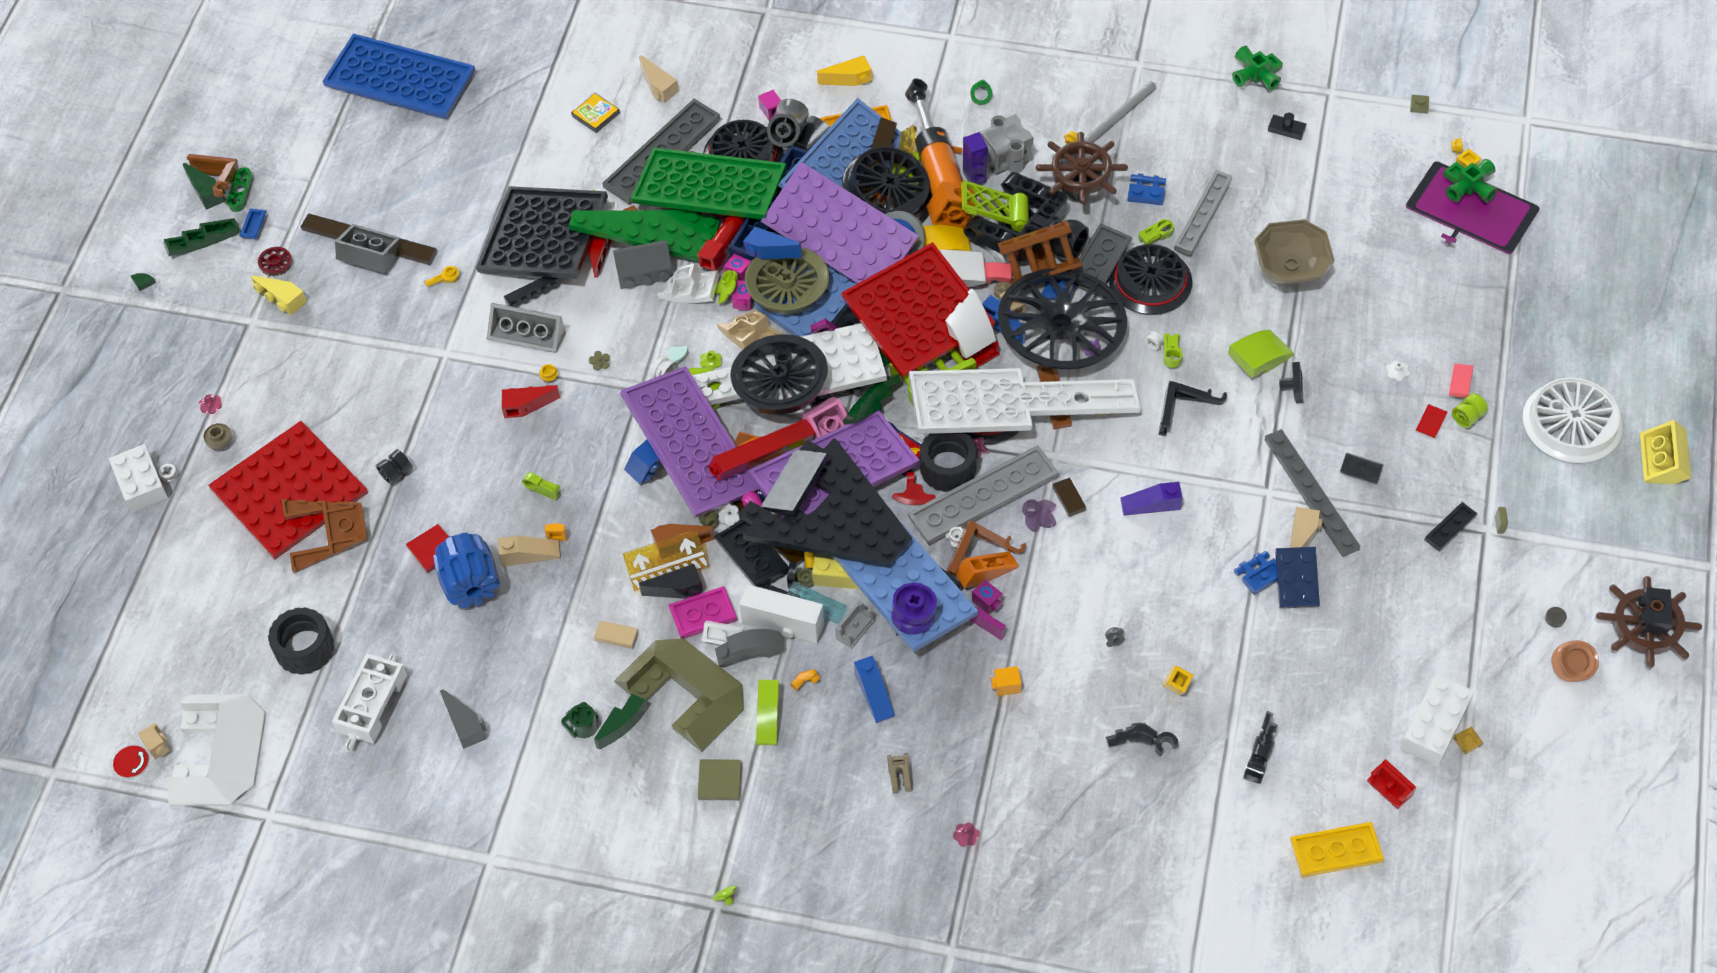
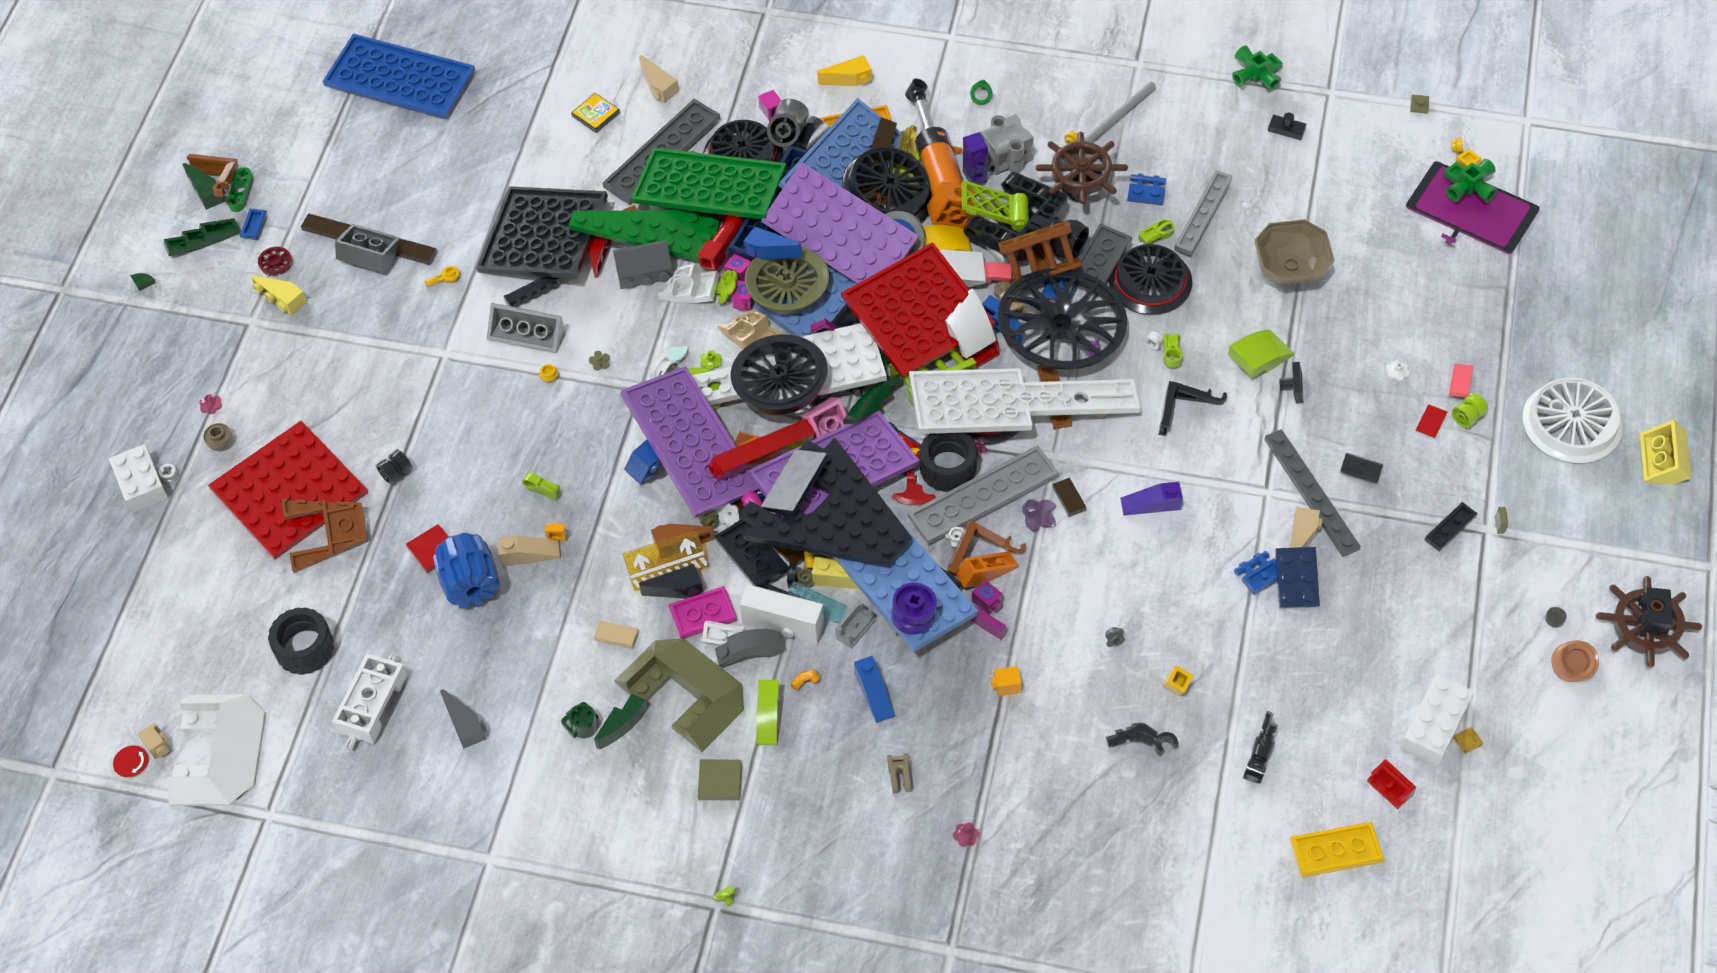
(523, 401): red slope -> none

